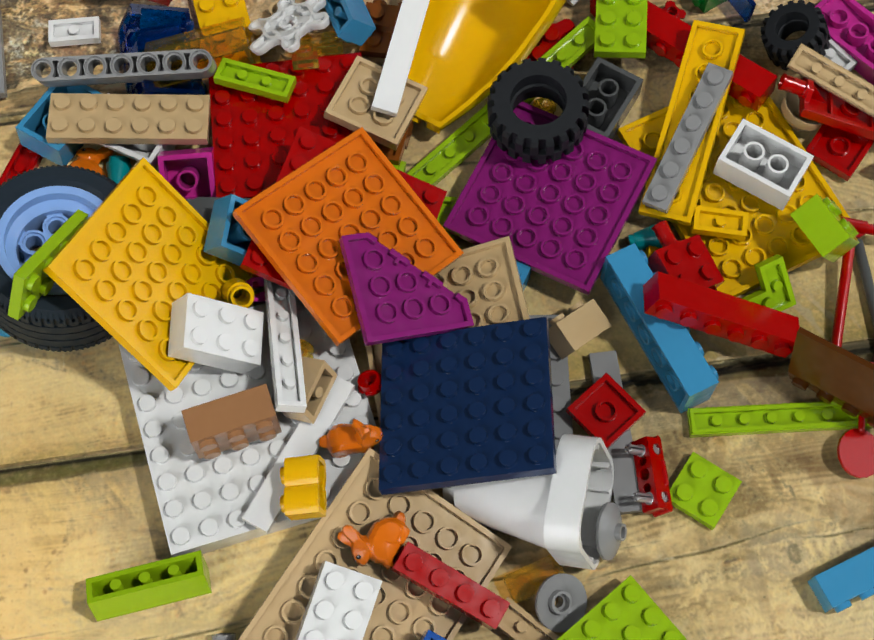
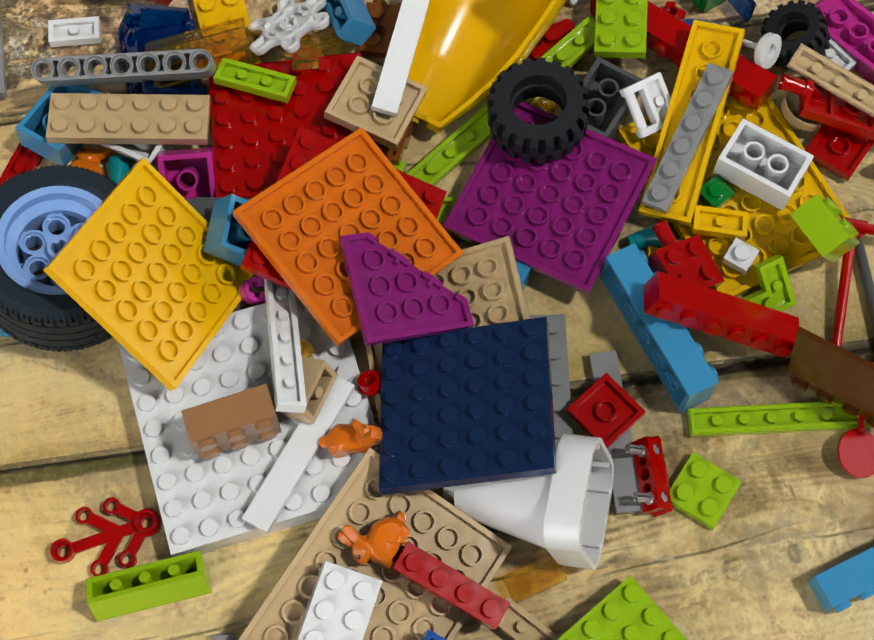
(30, 280): lime plate -> none
(111, 535): none -> red plant
(215, 333): white brick -> none
(245, 296): yellow brick -> none
(304, 487): yellow brick -> none
(570, 605): light grey dish -> none
(577, 328): tan brick -> none
(609, 531): light grey dish -> none
(655, 100): none -> white plate
(716, 192): none -> green plate
(740, 256): none -> white plate
(766, 50): none -> white piece

